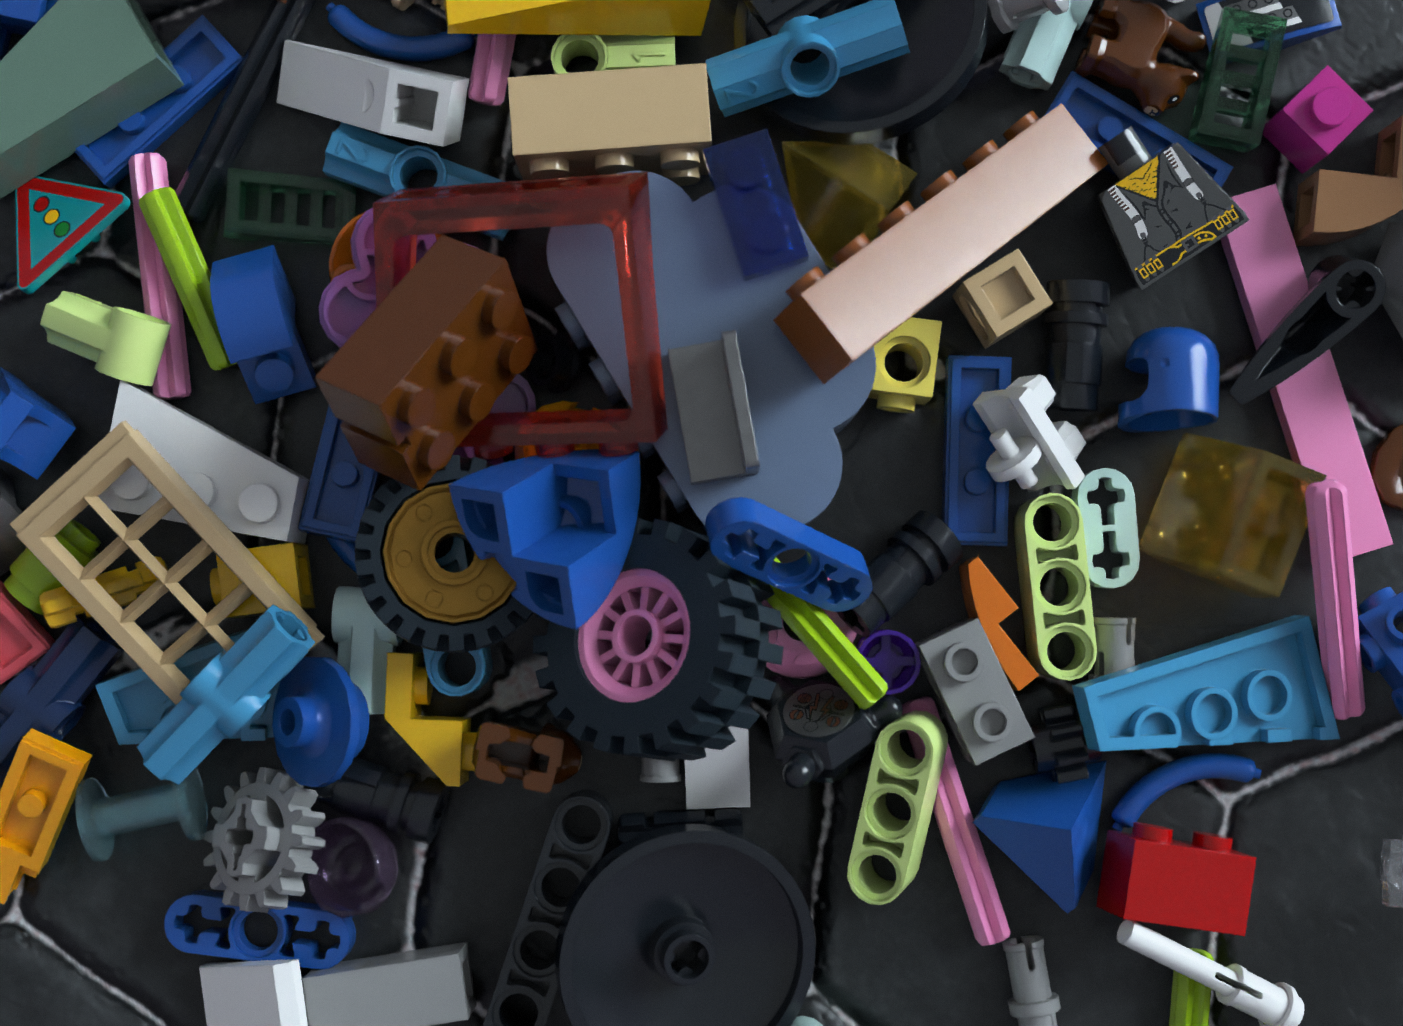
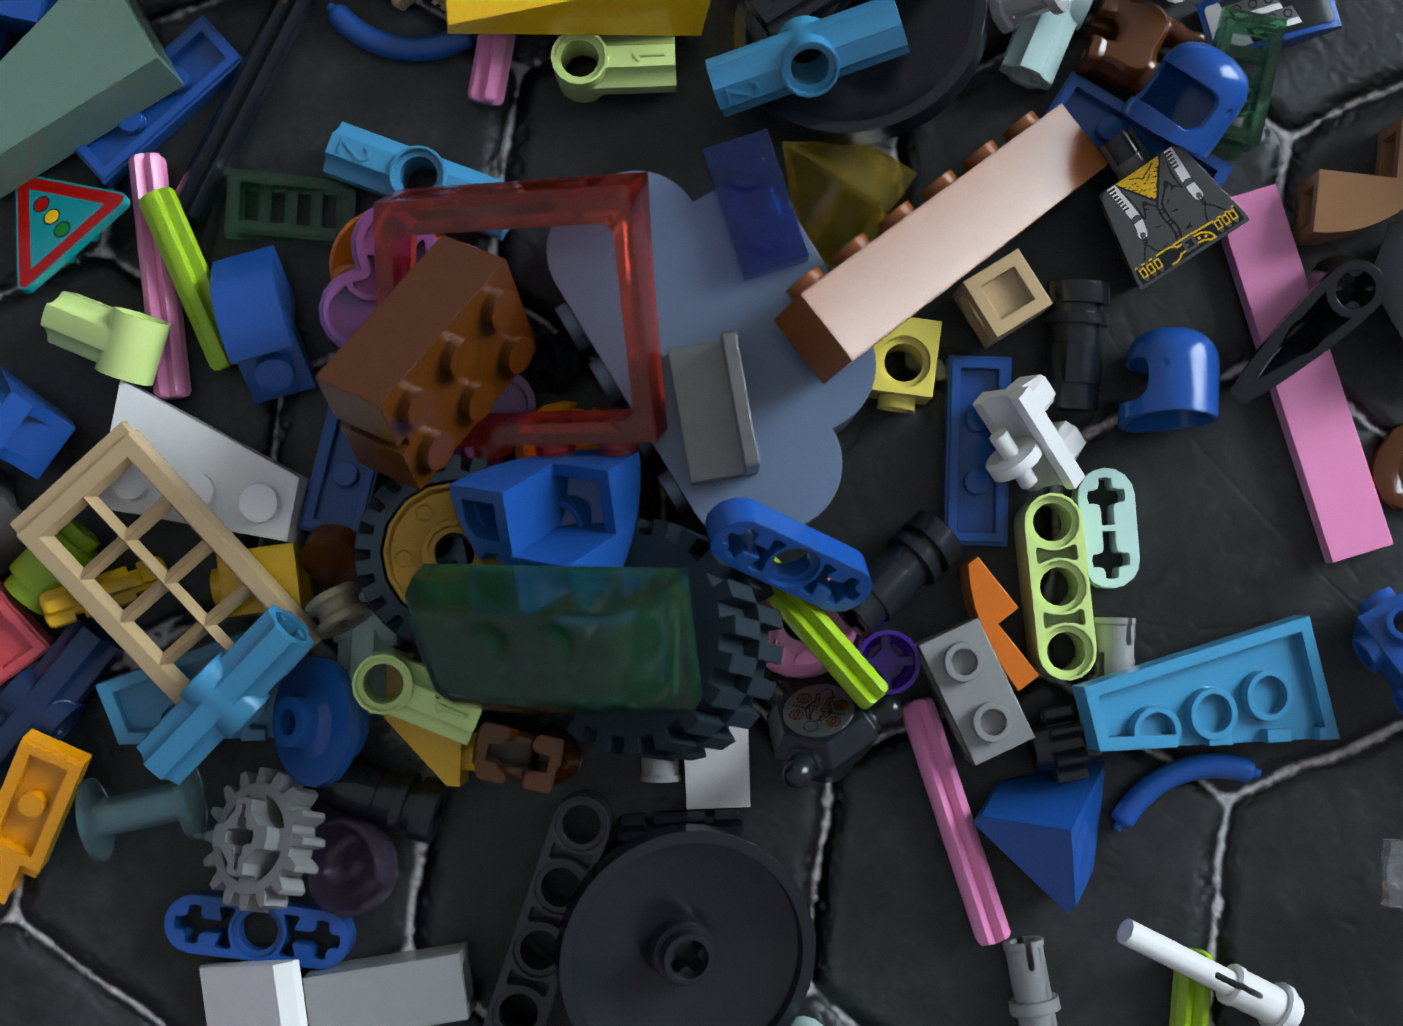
(330, 554): none -> reddish brown tile
(338, 609): none -> dark tan bush
(373, 93): white slope -> none
(416, 701): none -> yellowish green piece
(556, 638): none -> windscreen
(612, 122): tan brick -> none
(877, 828): yellowish green beam -> none
(1176, 881): red brick -> none
(1191, 97): none -> blue helmet
(1230, 515): clear yellow slope -> none
(1316, 119): dark pink brick -> none
(1335, 596): bright pink axle -> none

